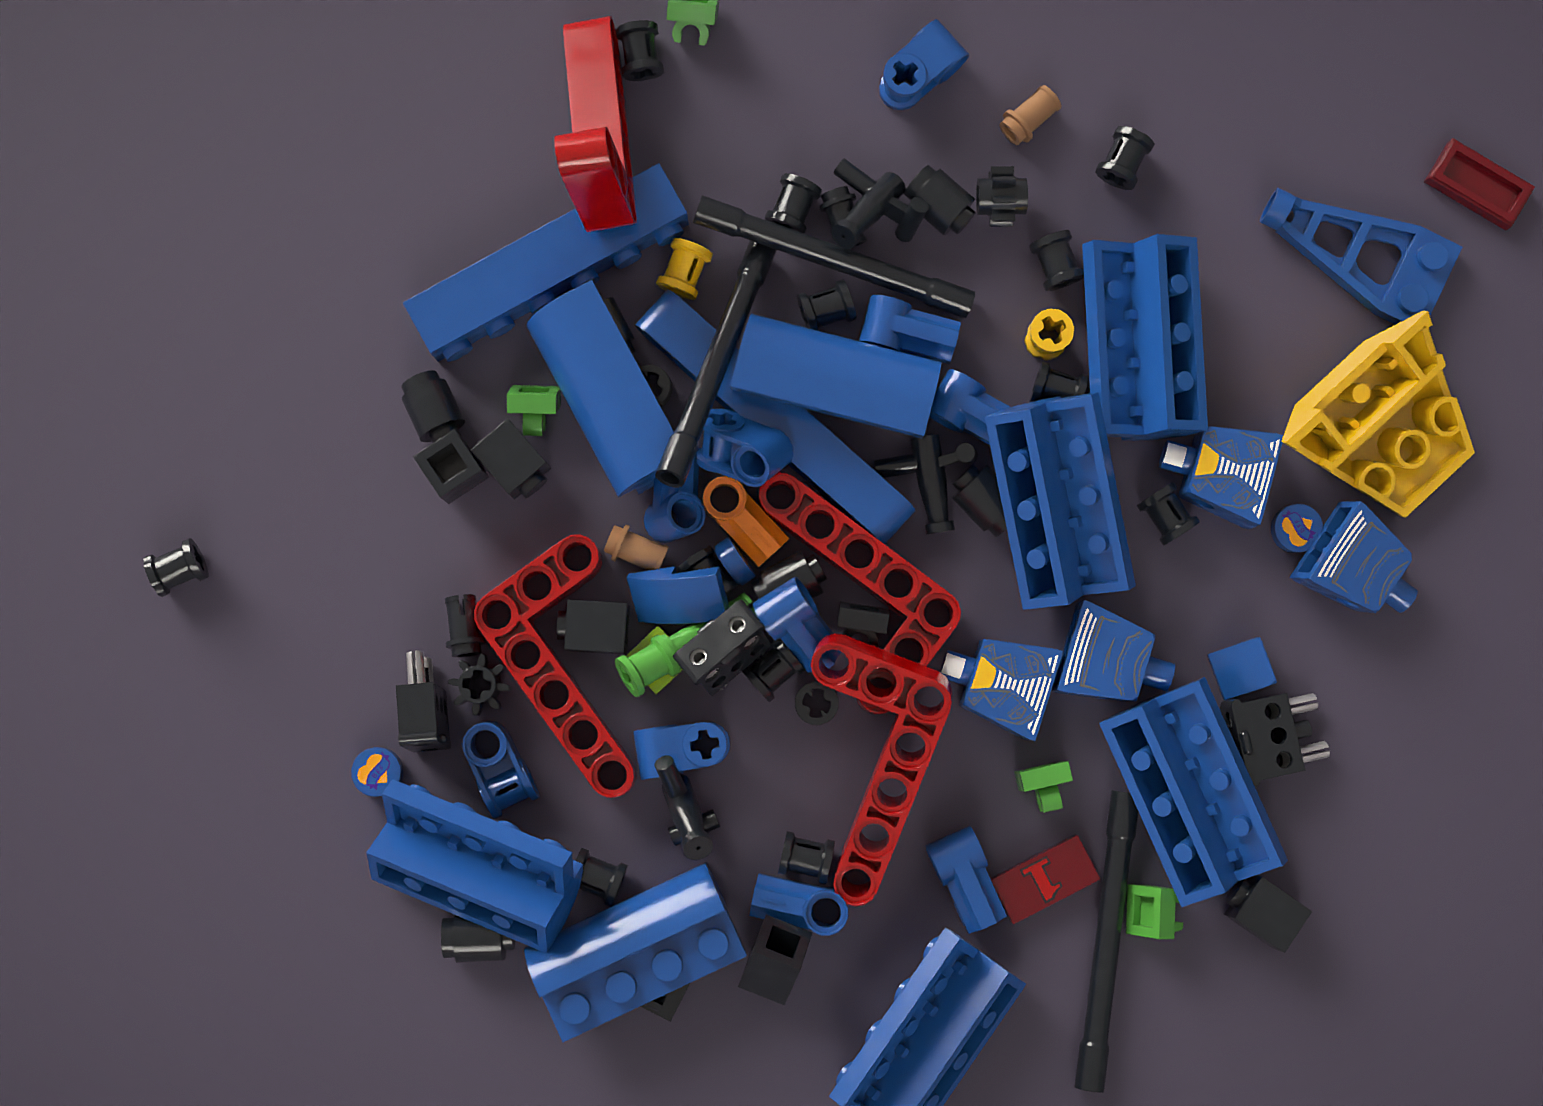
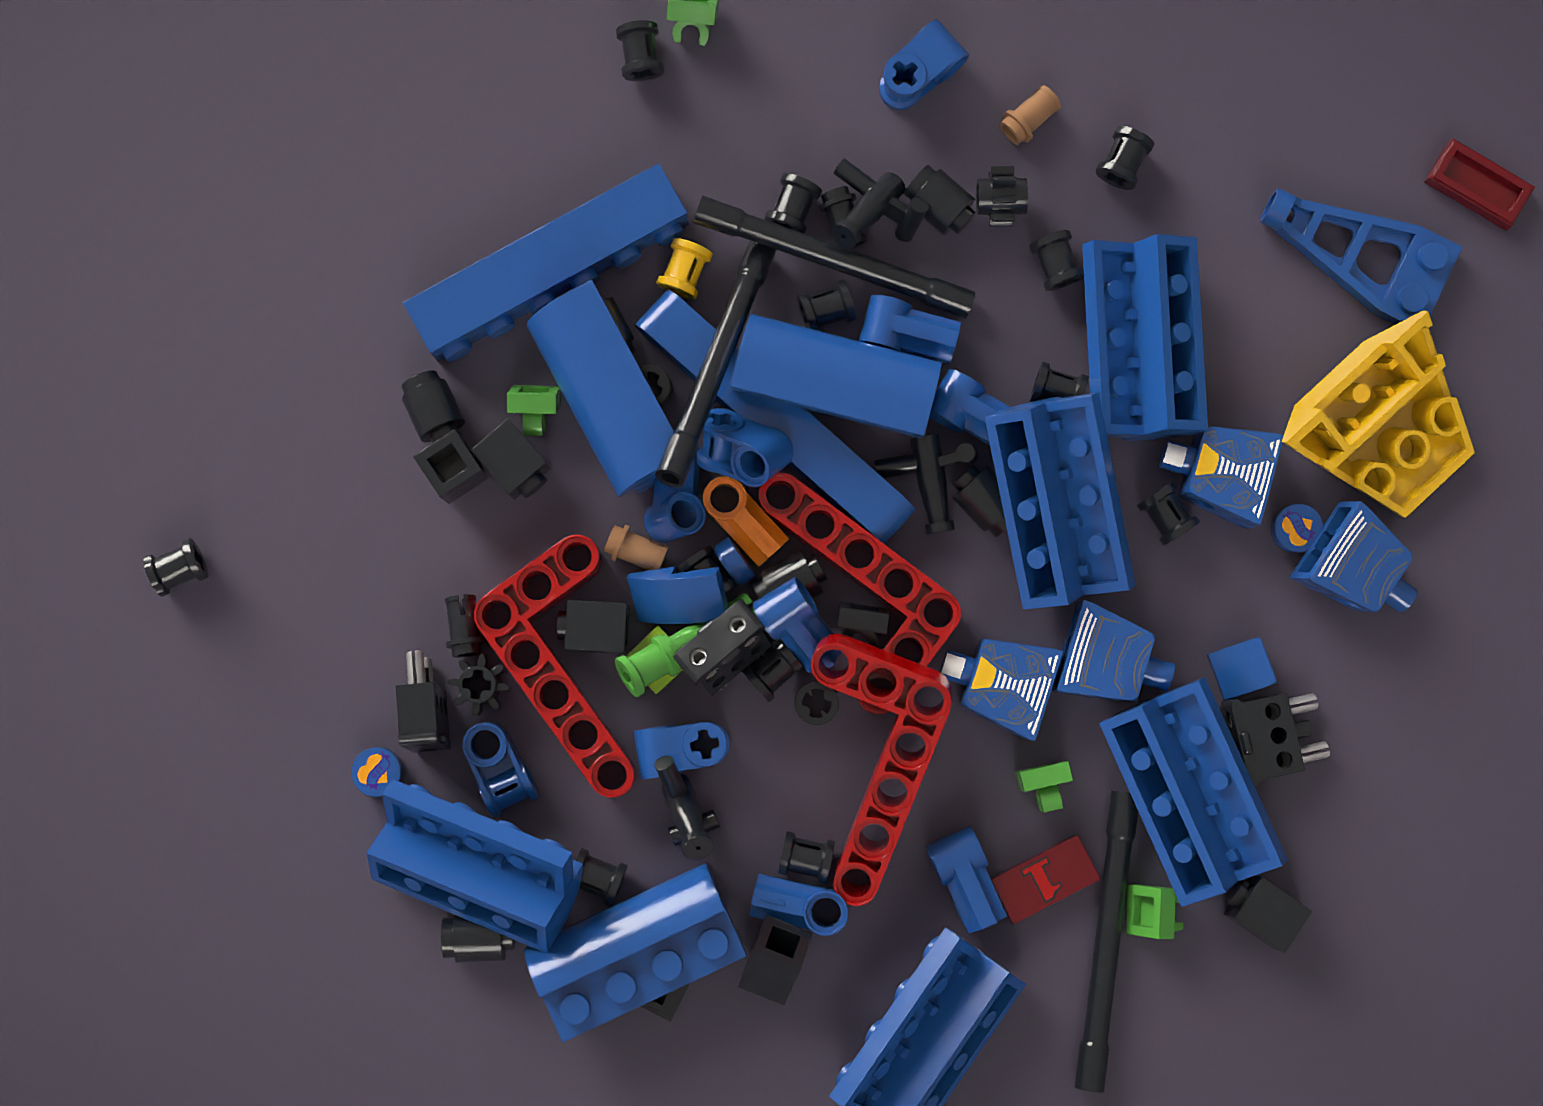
(597, 152): red beam -> none
(1052, 320): yellow bush -> none

